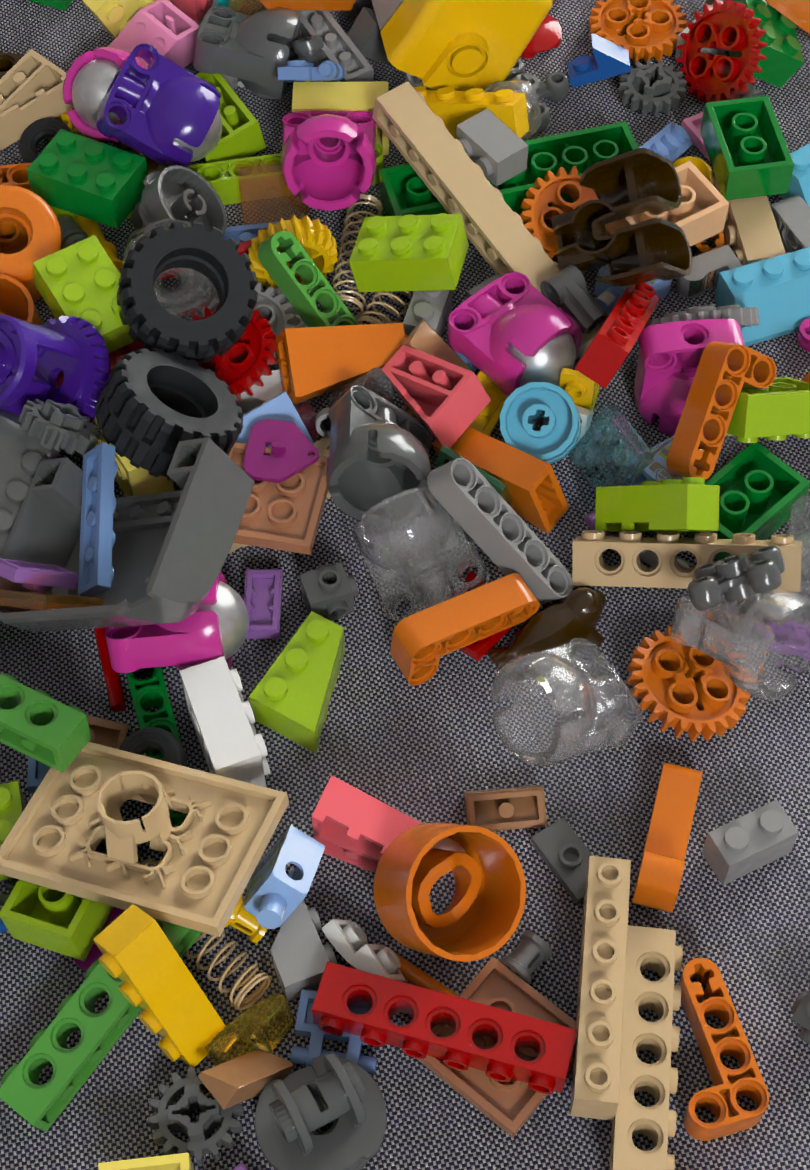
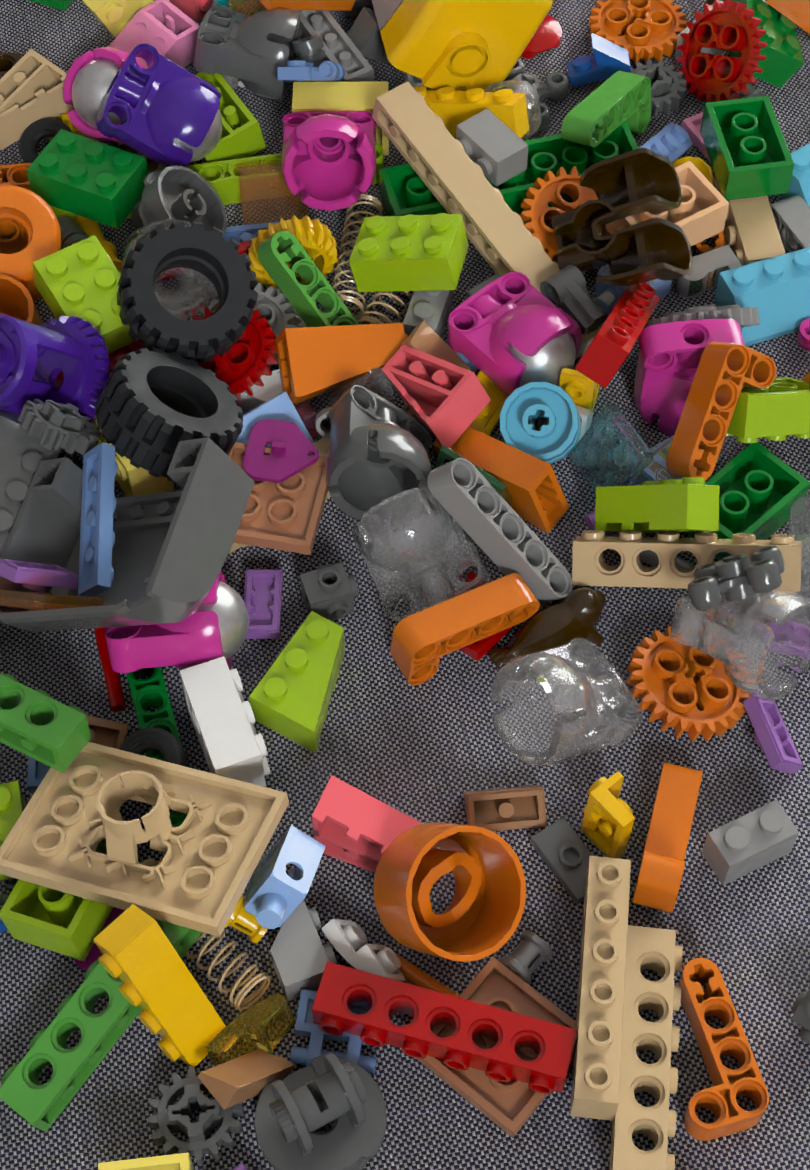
(607, 817): none -> yellow bracket
(617, 100): none -> bright green beam
(772, 735): none -> medium lavender plate

